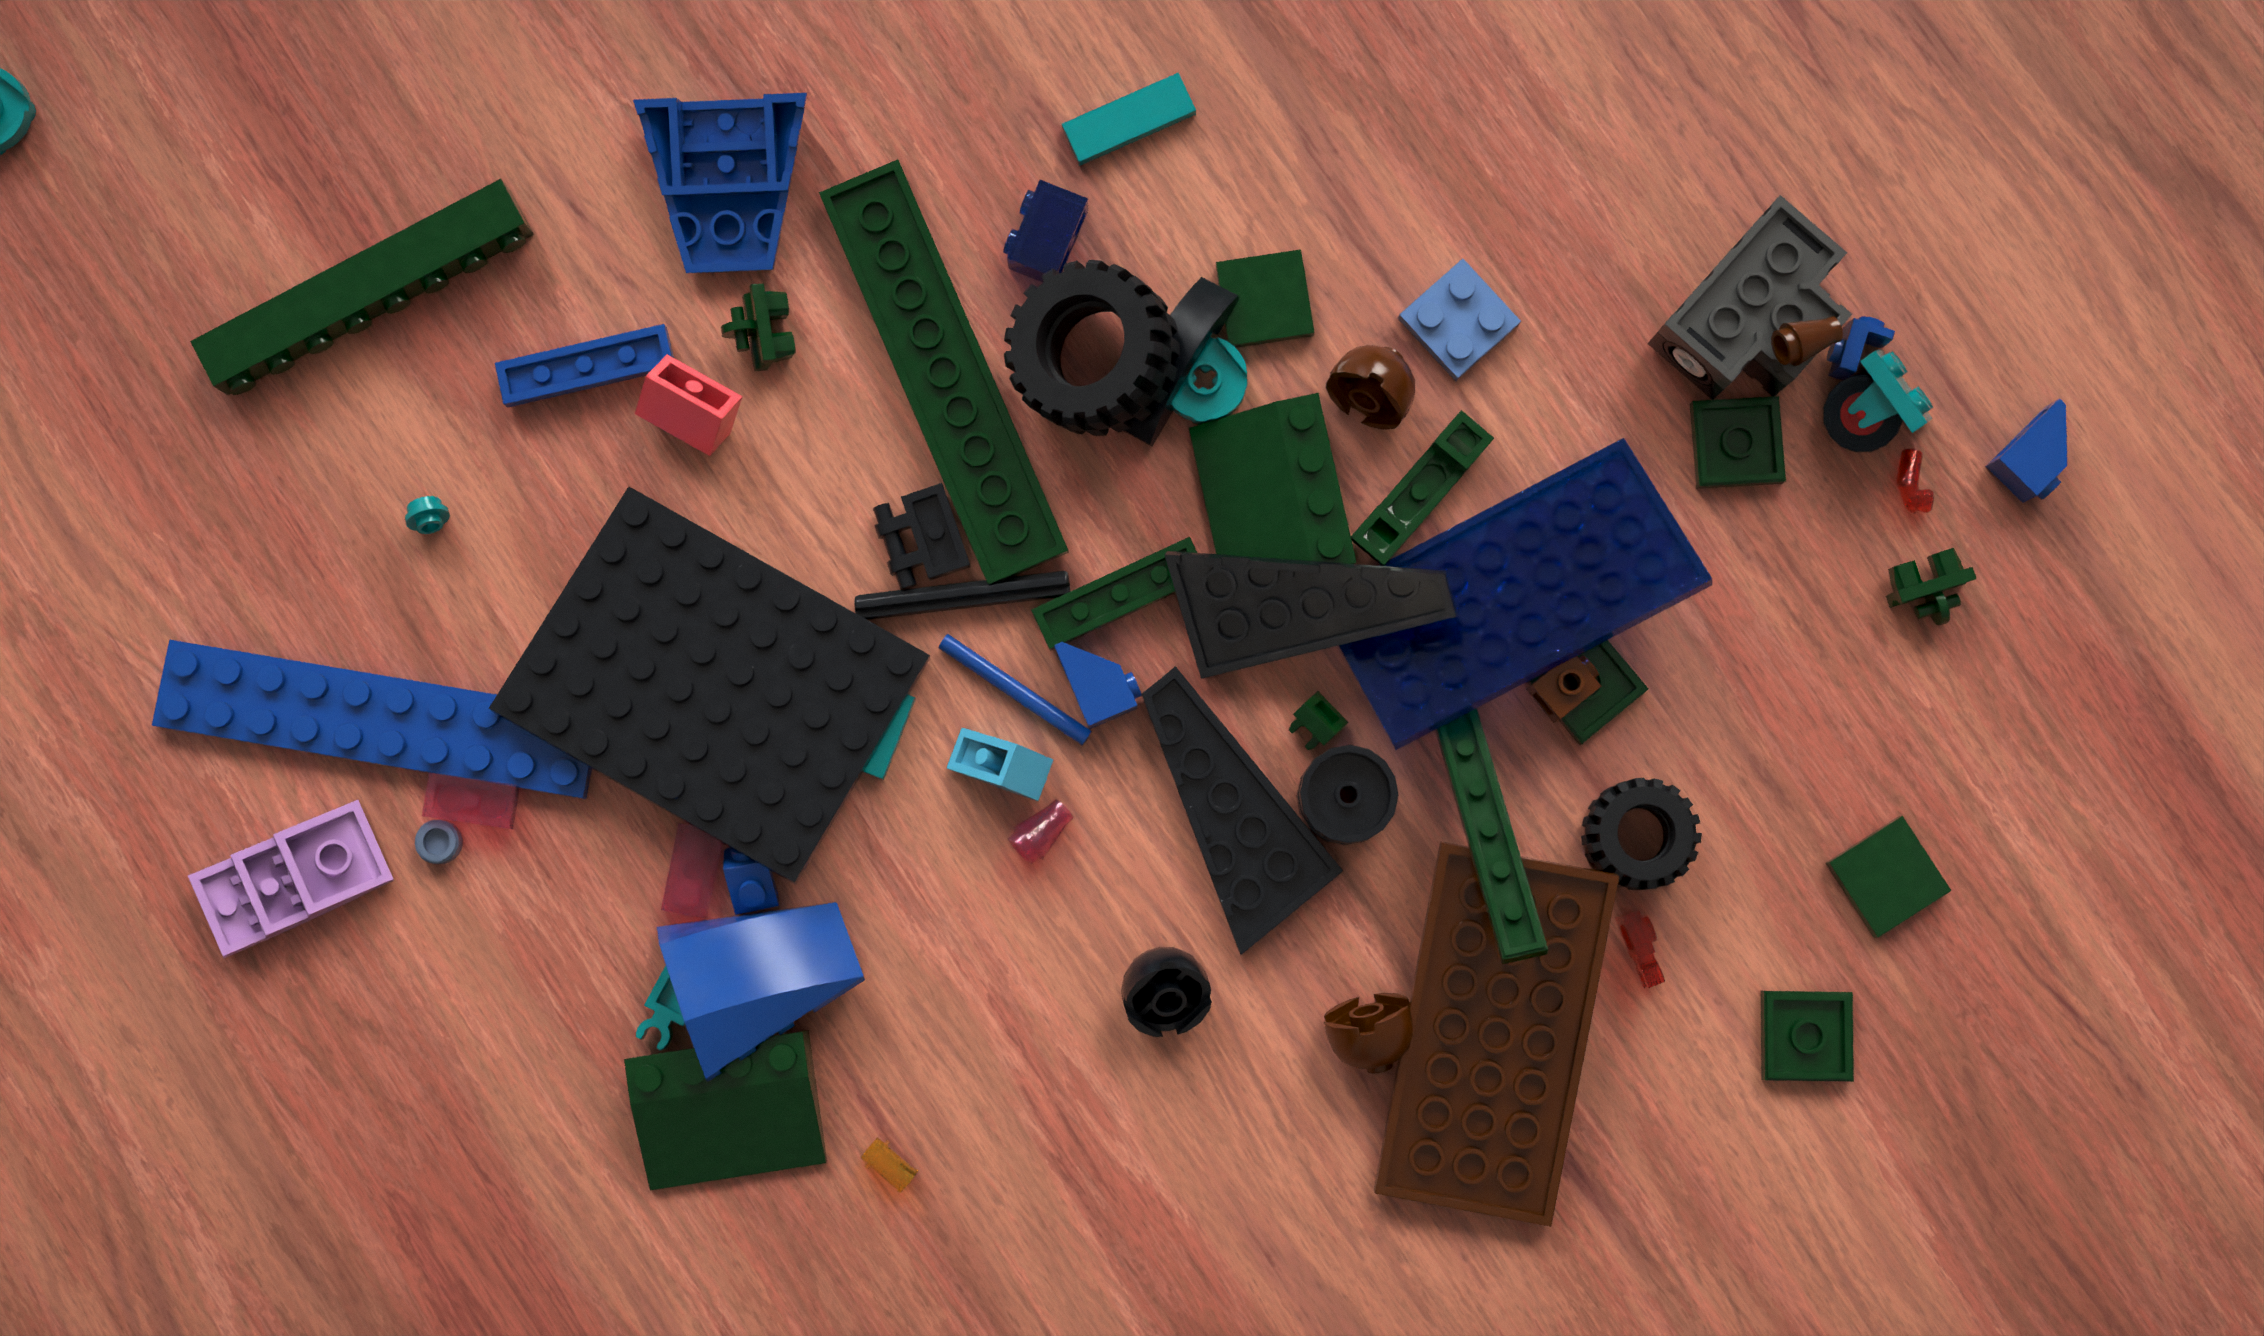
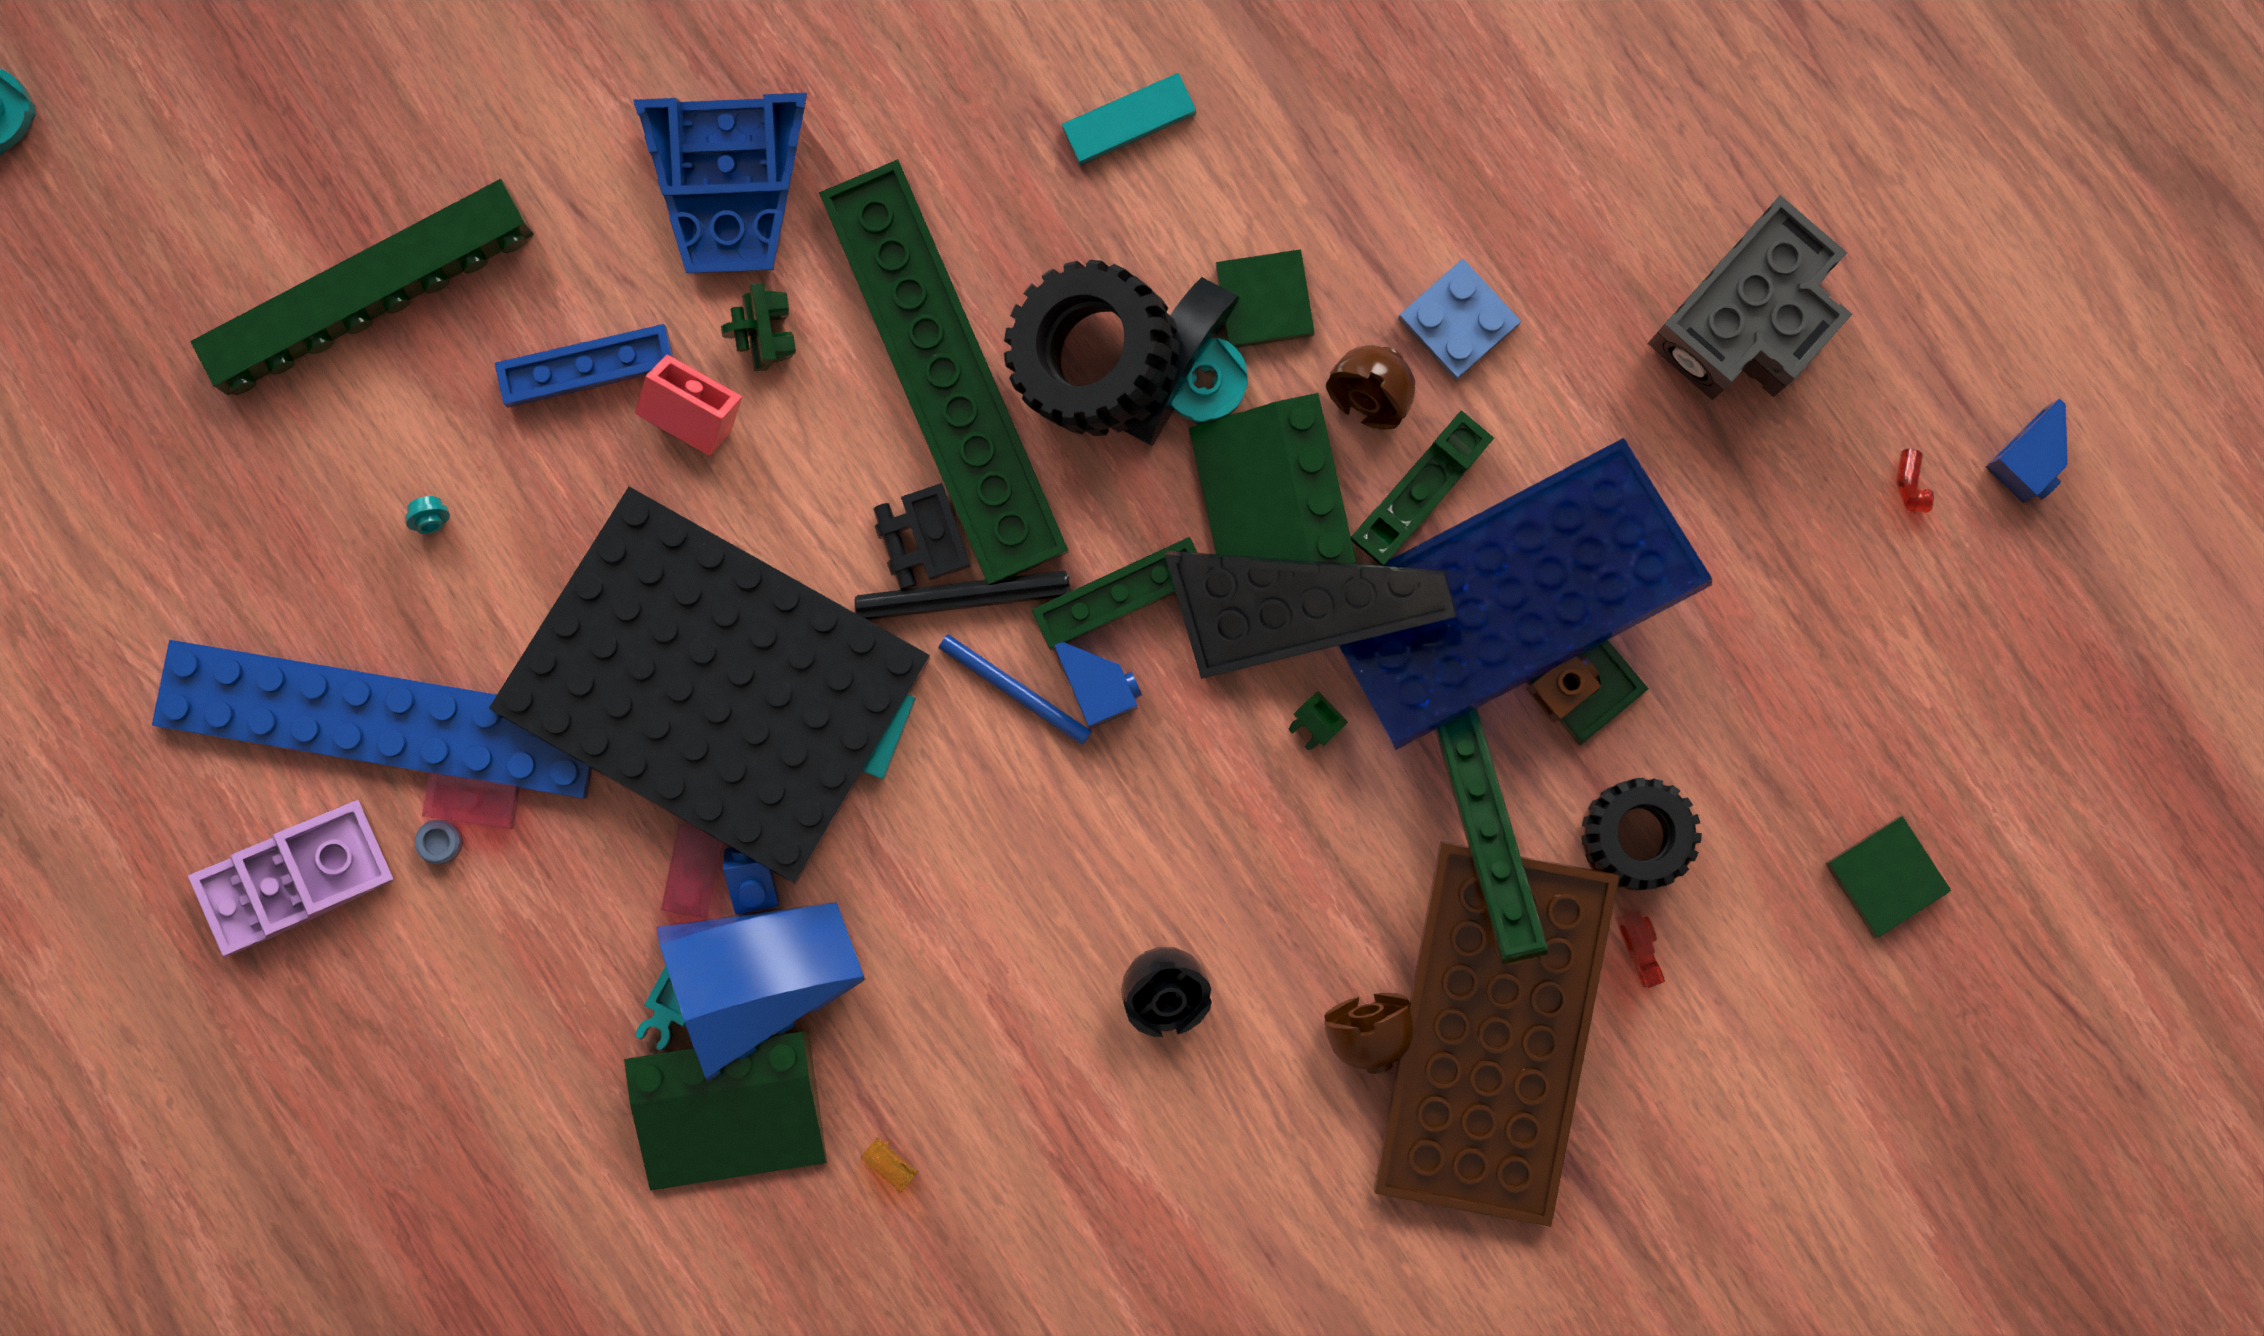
(1000, 763): medium azure slope -> none
(1040, 831): clear pink cone -> none
(1047, 230): clear blue brick -> none
(1248, 834): black wing -> none
(1321, 802): black wheel -> none
(1737, 442): dark green tile -> none
(1803, 339): reddish brown cone -> none
(1807, 1036): dark green tile -> none
(1847, 353): blue bracket -> none
(1870, 407): plate -> none
(1947, 575): dark green hips -> none

